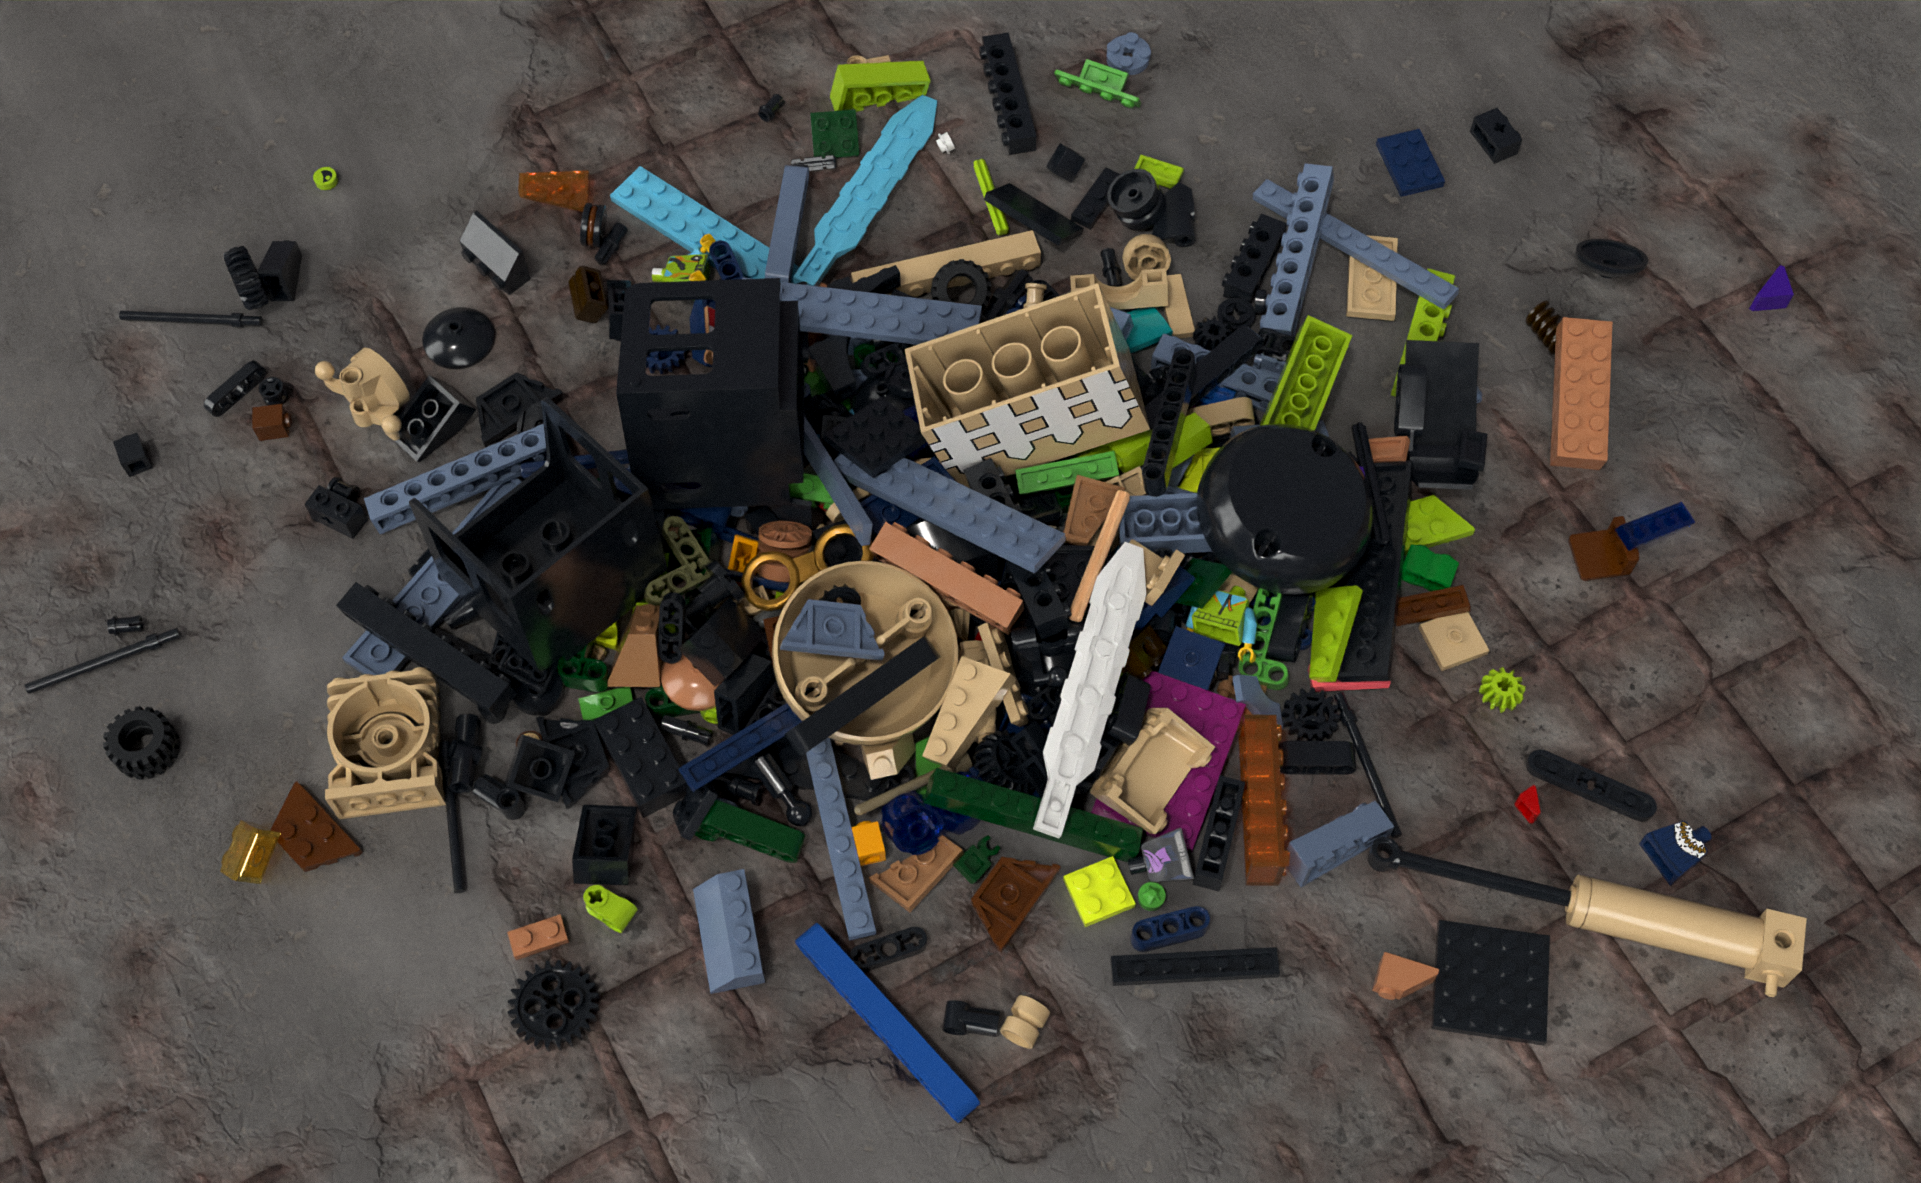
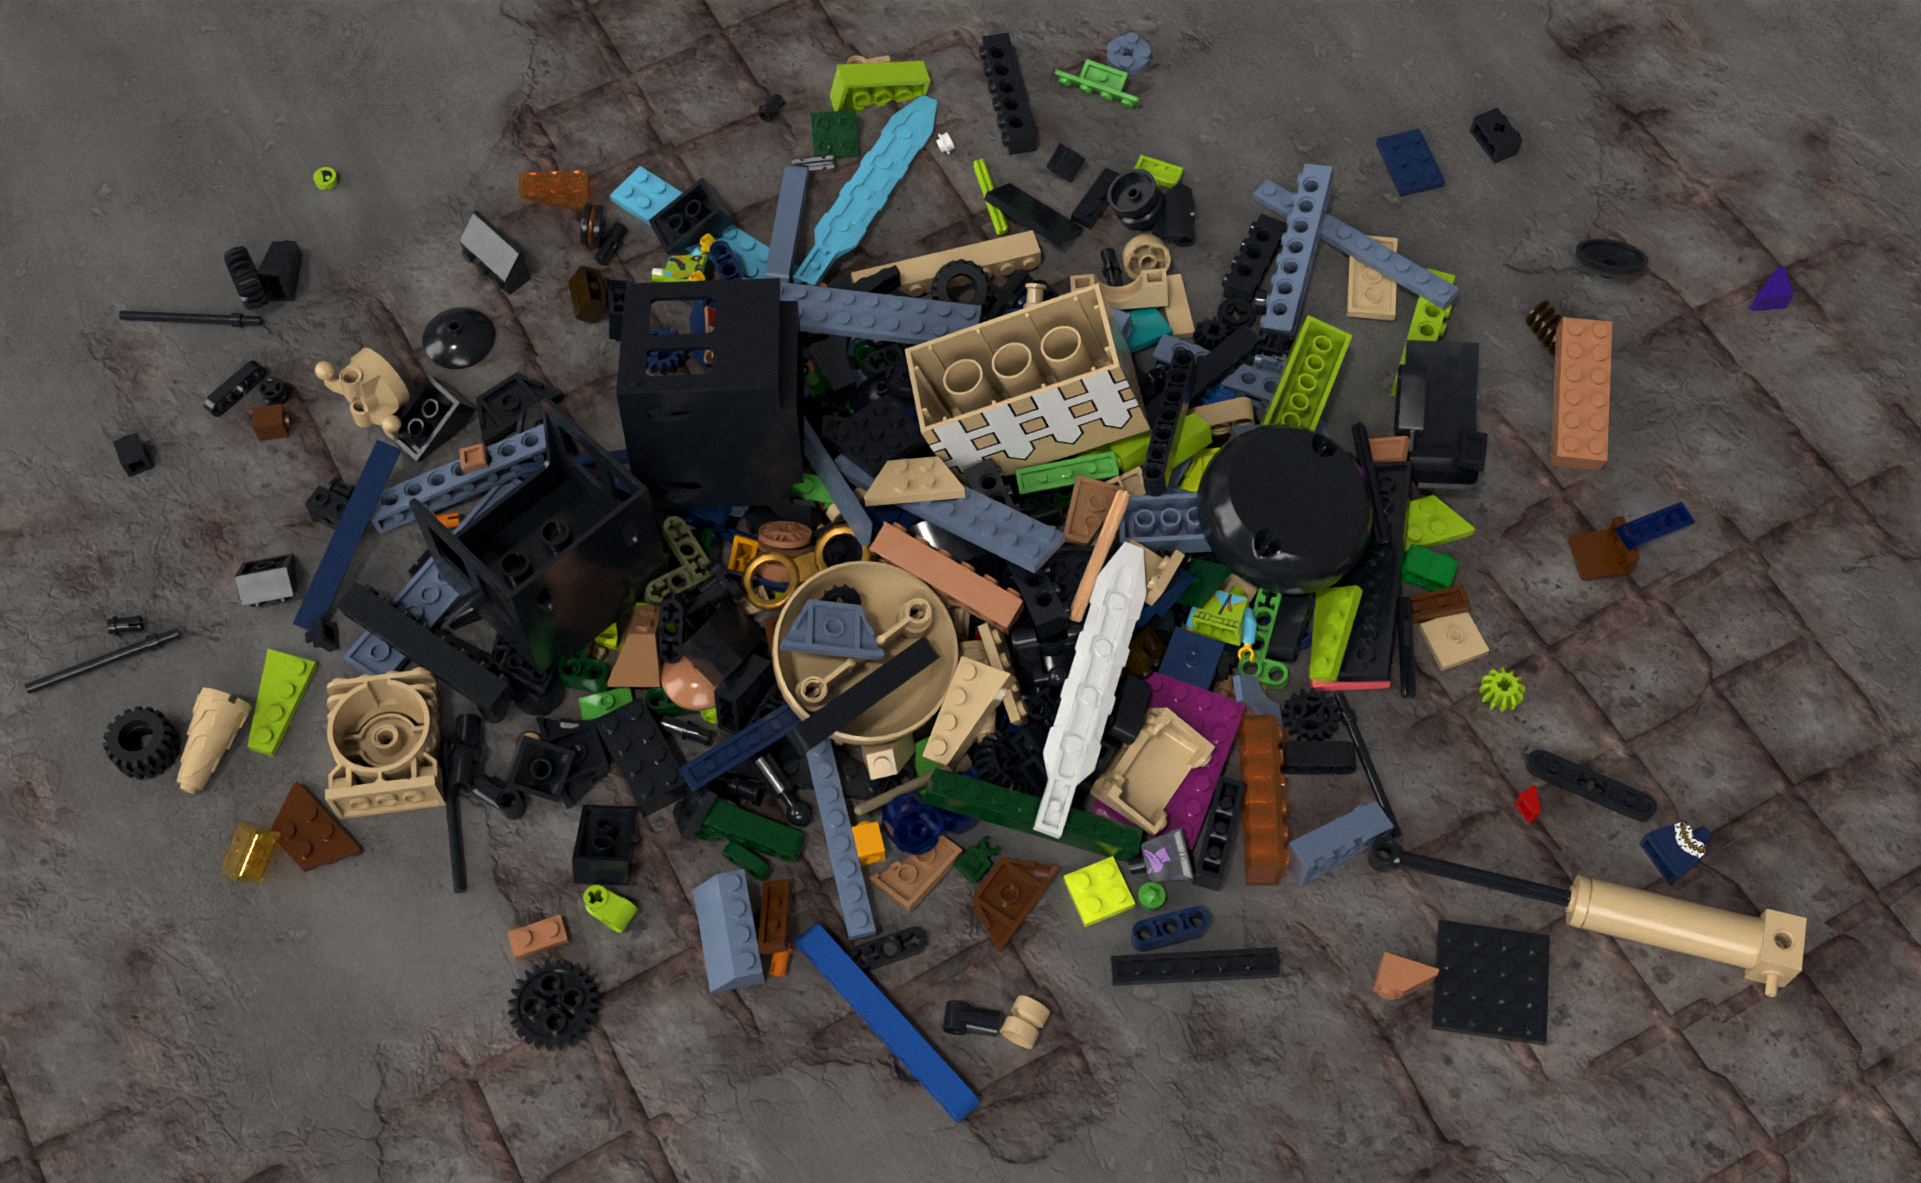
(209, 735): none -> tan cone
(267, 580): none -> slope
(279, 696): none -> lime wing
(323, 635): none -> black tile
(347, 535): none -> dark blue tile
(449, 520): none -> orange pin
(473, 458): none -> nougat tile
(691, 217): none -> black slope
(746, 860): none -> dark green beam
(775, 916): none -> reddish brown plate
(780, 962): none -> orange pin
(914, 482): none -> tan wing
(1406, 648): none -> black axle

